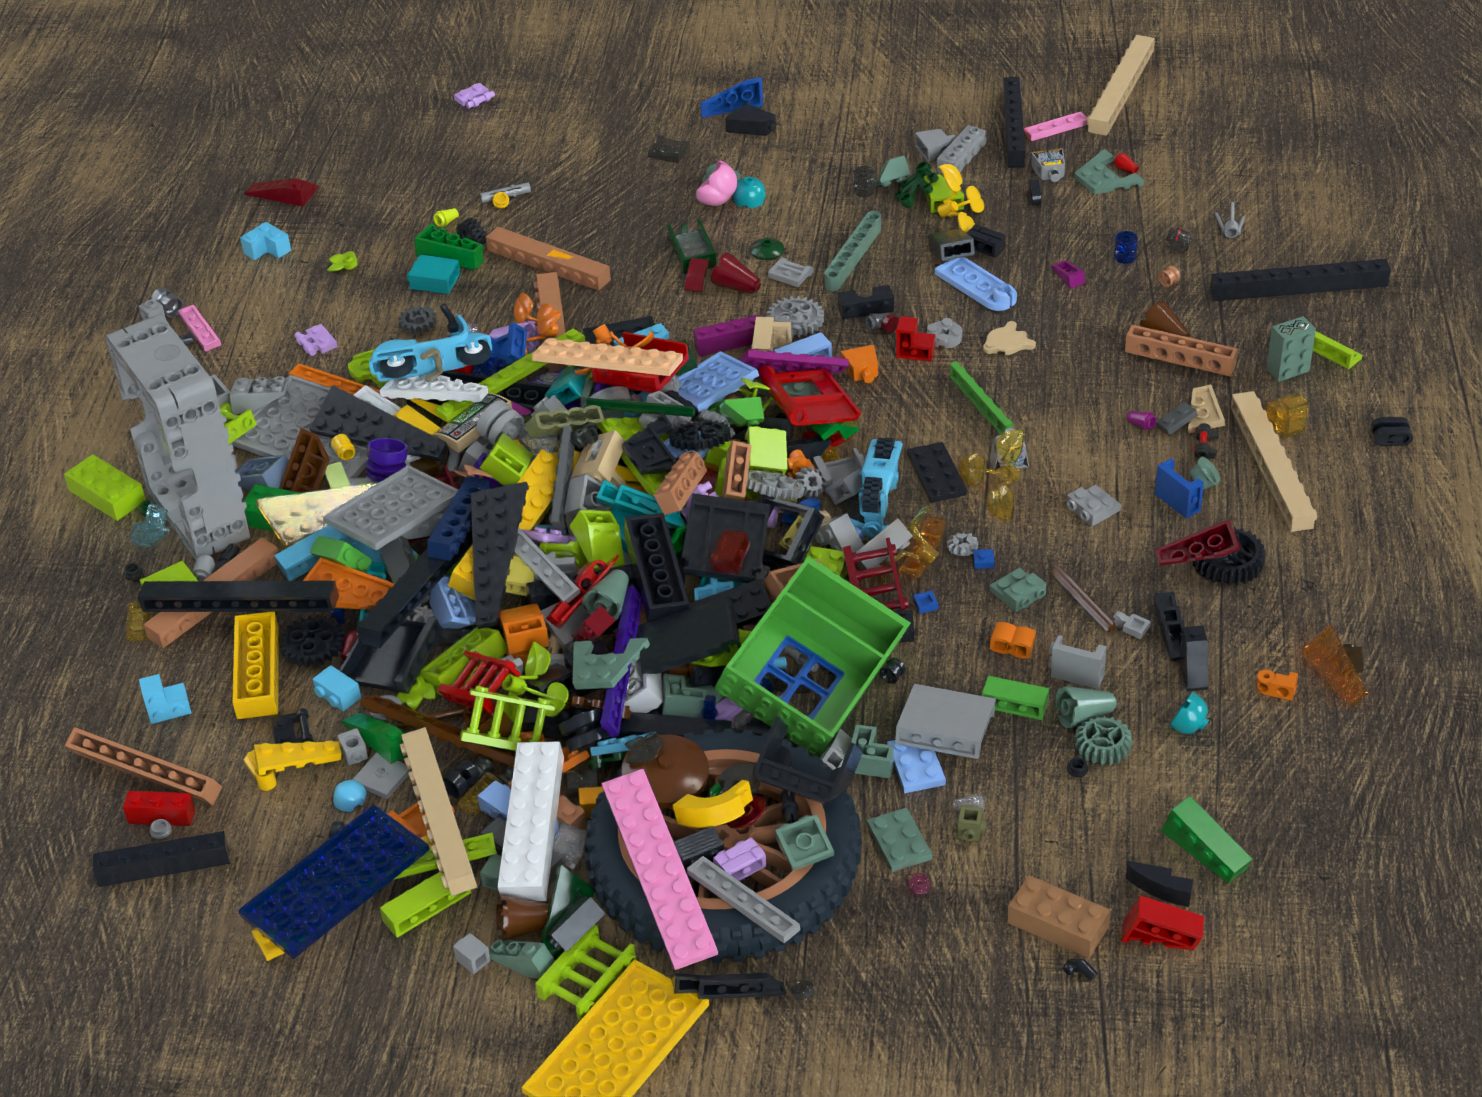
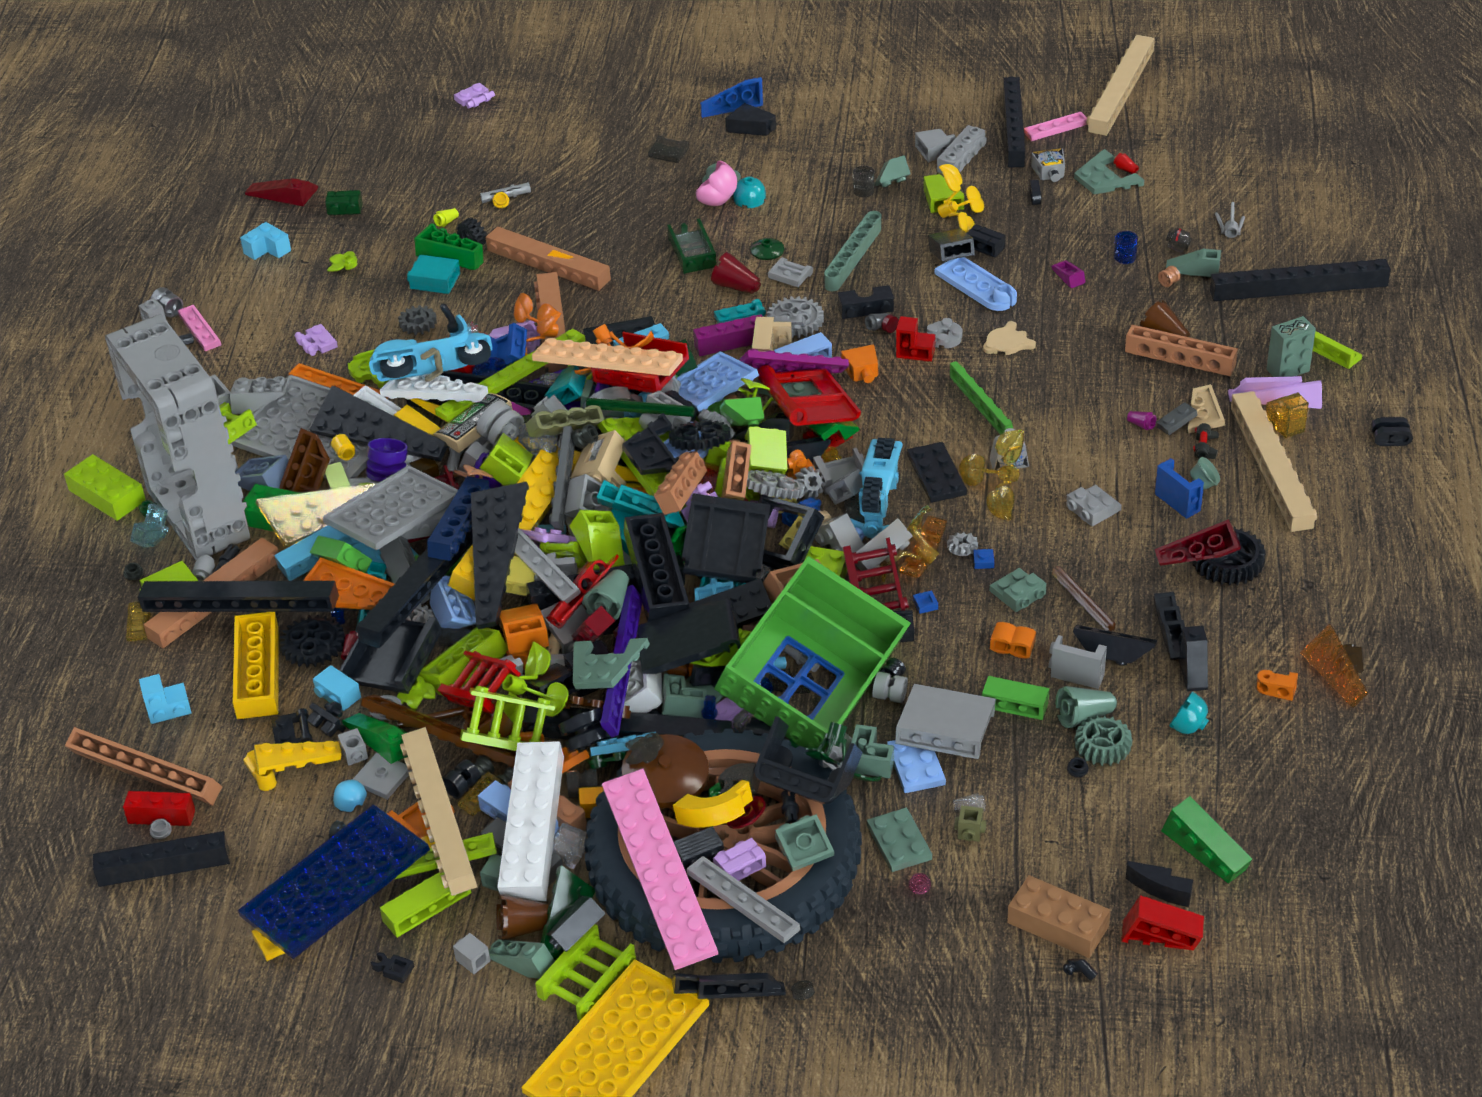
(331, 723): none -> black hips
(344, 202): none -> dark green brick
(395, 968): none -> black plate
(696, 274): dark red slope -> none
(730, 552): clear red brick -> none
(740, 311): none -> teal plate
(834, 736): none -> dark green plant
(890, 687): none -> light grey wheel
(922, 169): dark green plant -> none
(1120, 646): none -> black wedge
(1132, 625): light grey plate -> none
(1198, 263): none -> sand green slope
(1276, 387): none -> lavender wedge

